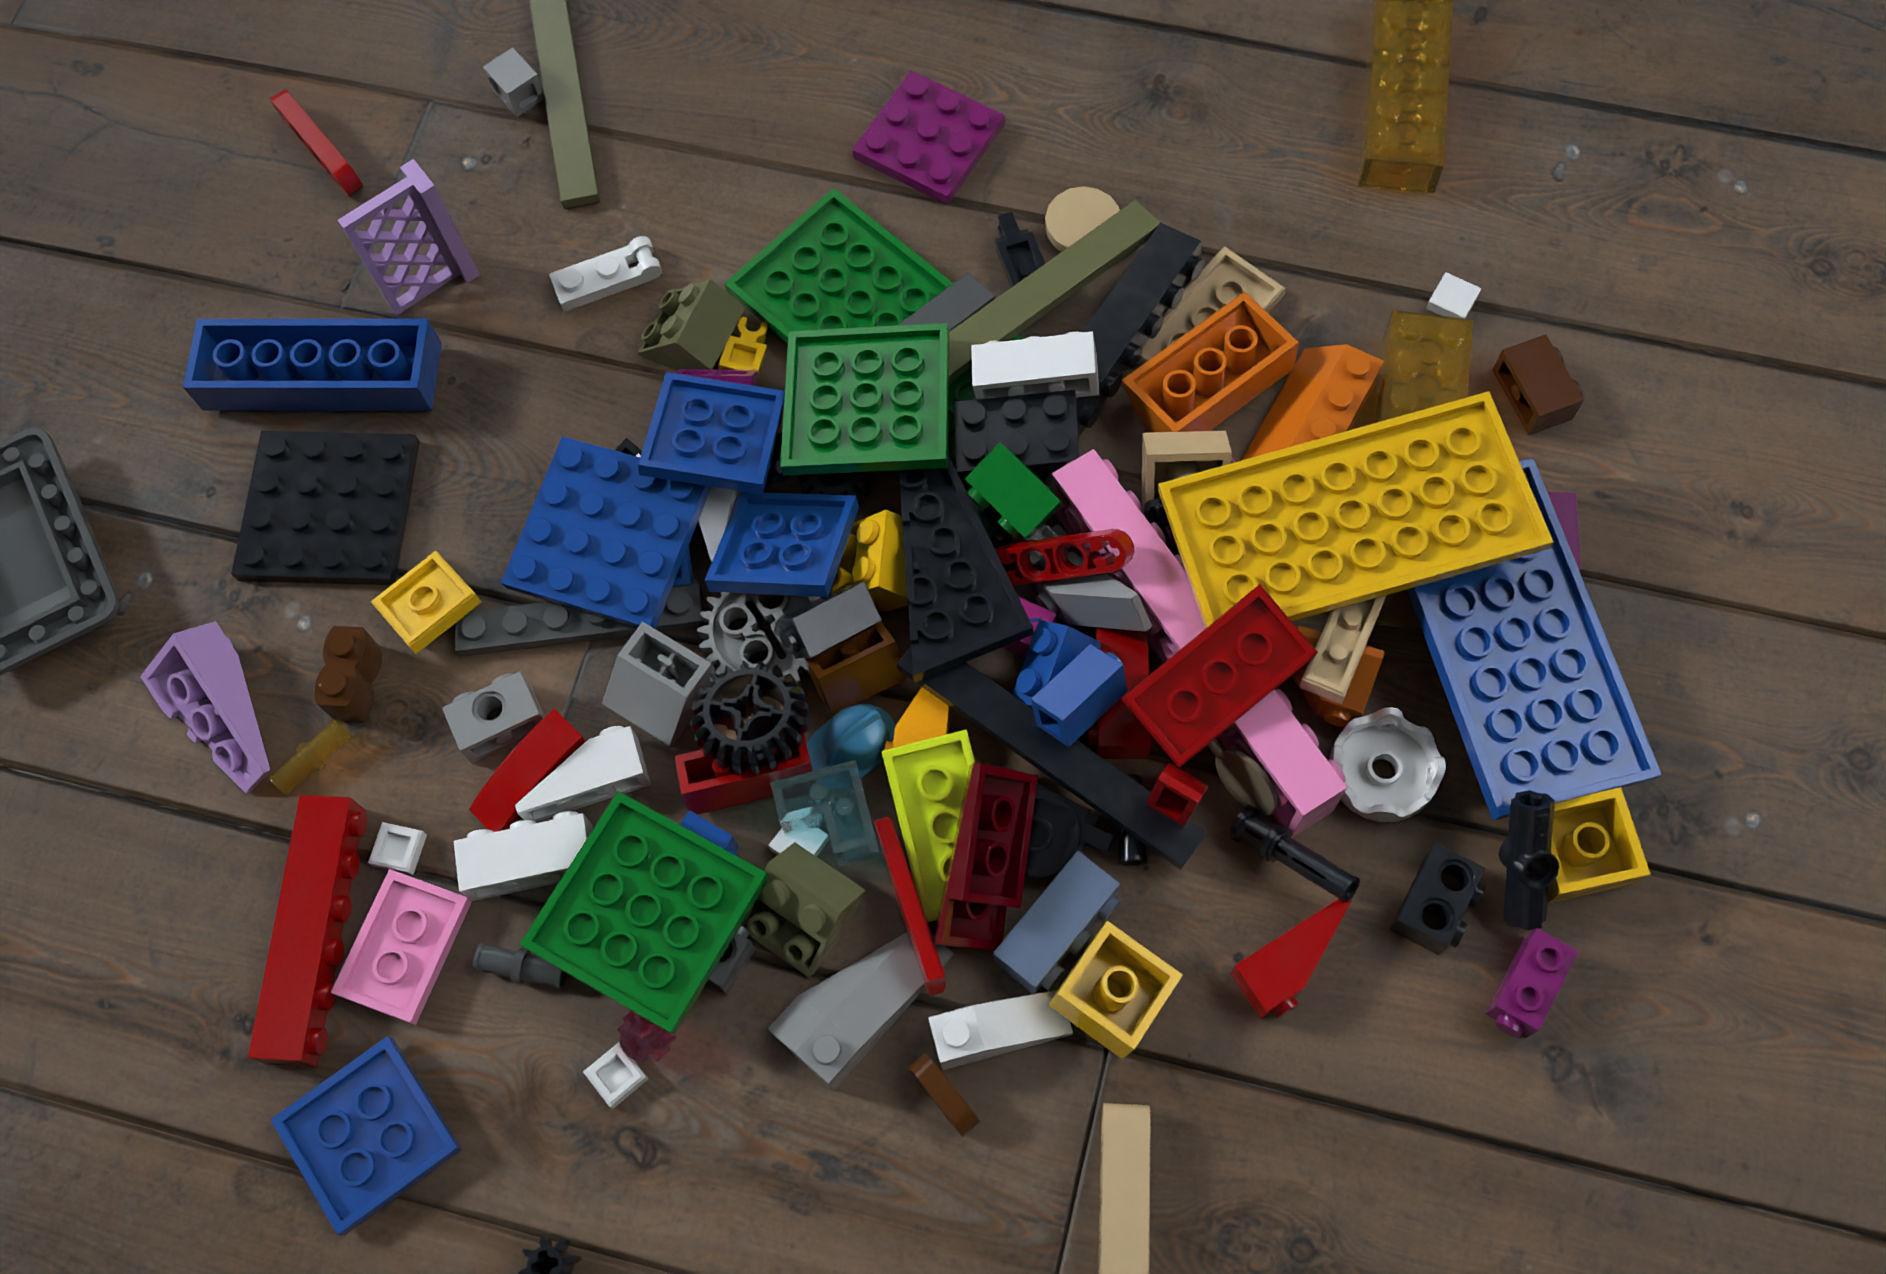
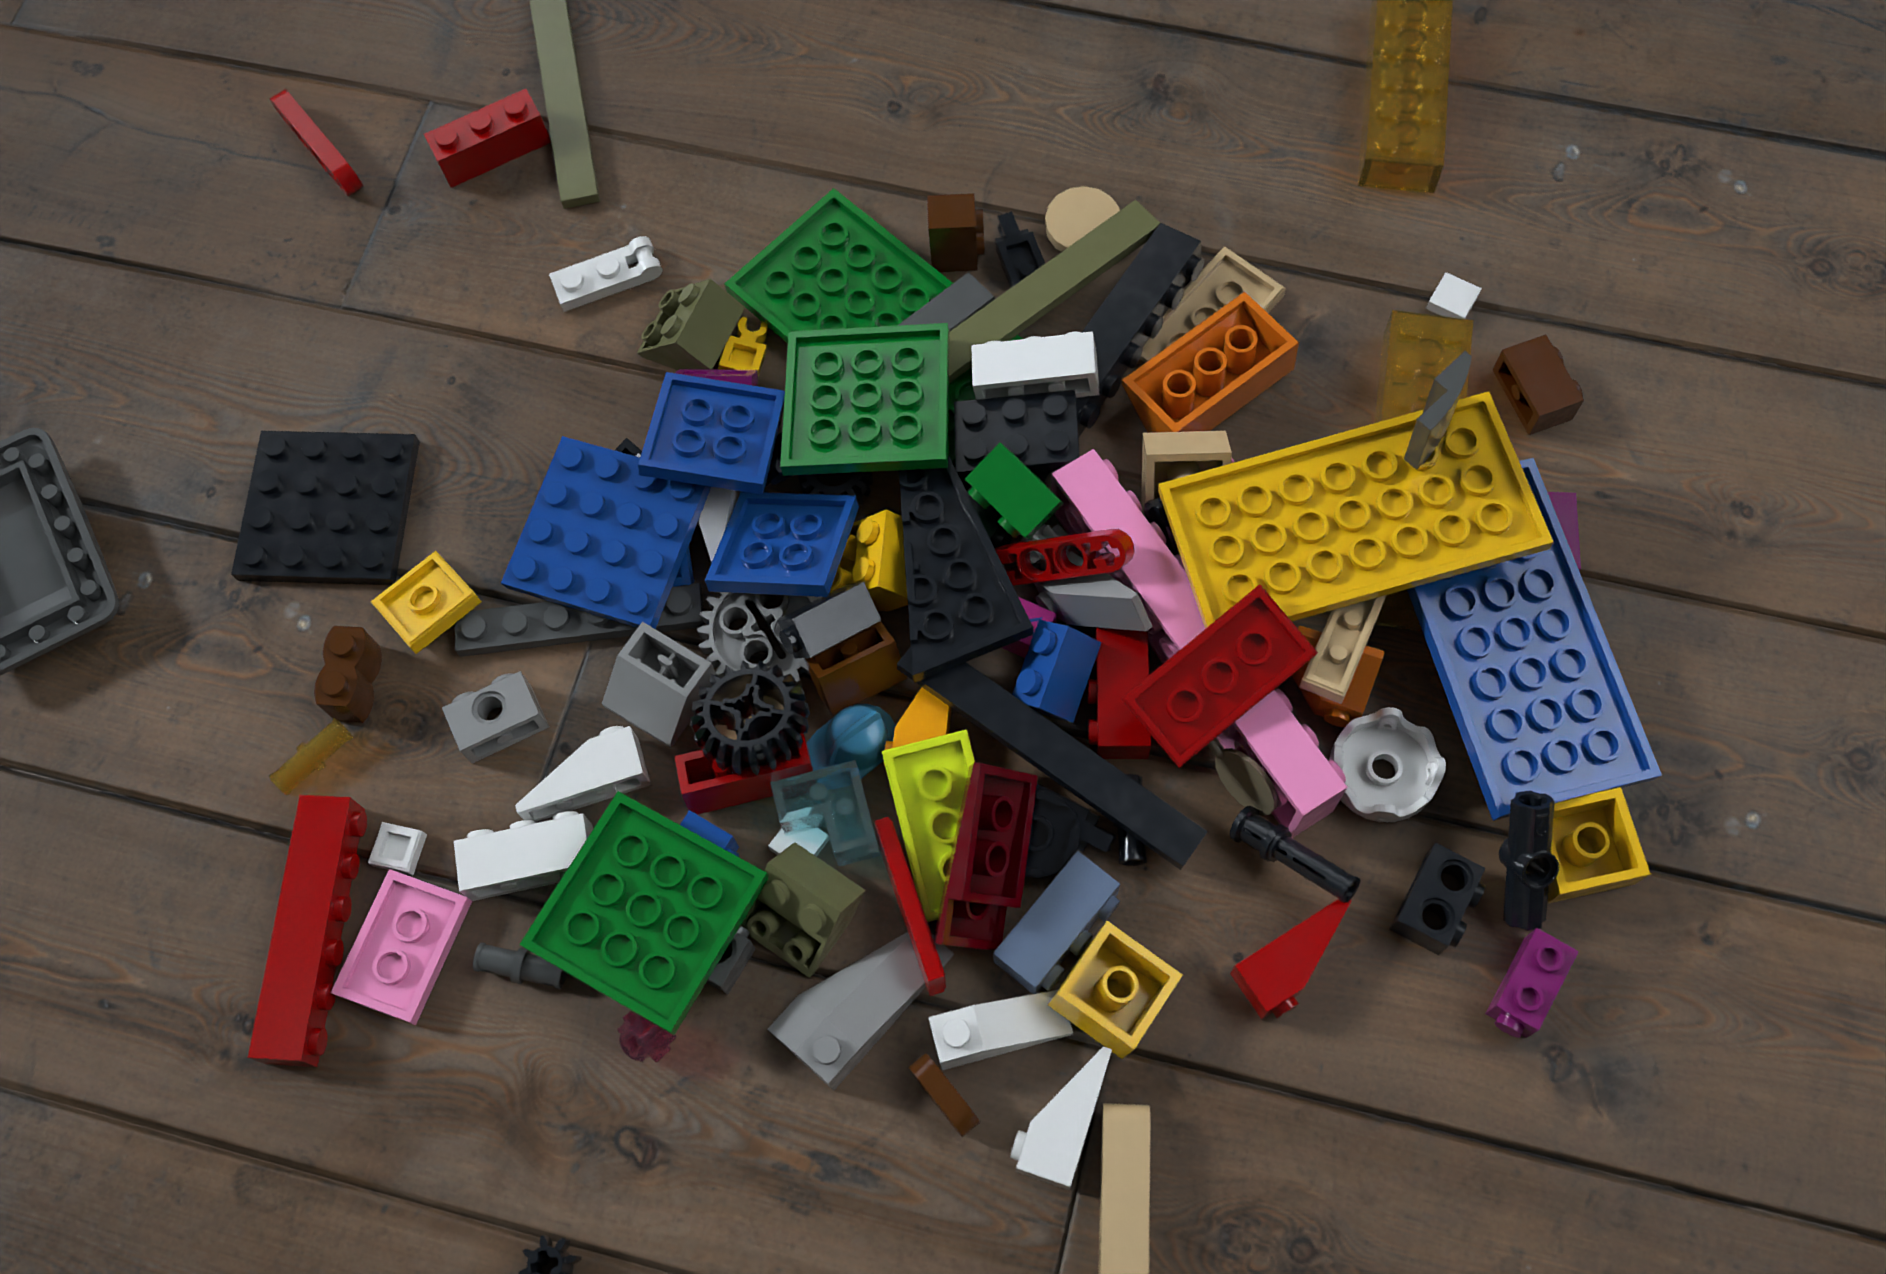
(204, 686): lavender wedge -> none
(313, 365): blue brick -> none
(365, 1135): blue plate -> none
(434, 228): lavender fence -> none
(488, 138): none -> red brick
(514, 82): light grey brick -> none
(524, 769): red slope -> none
(615, 1076): white tile -> none
(929, 137): magenta plate -> none
(955, 232): none -> reddish brown brick
(1059, 1130): none -> white slope
(1079, 695): blue brick -> none
(1176, 794): red slope -> none
(1318, 398): orange slope -> none
(1438, 411): none -> dark grey slope

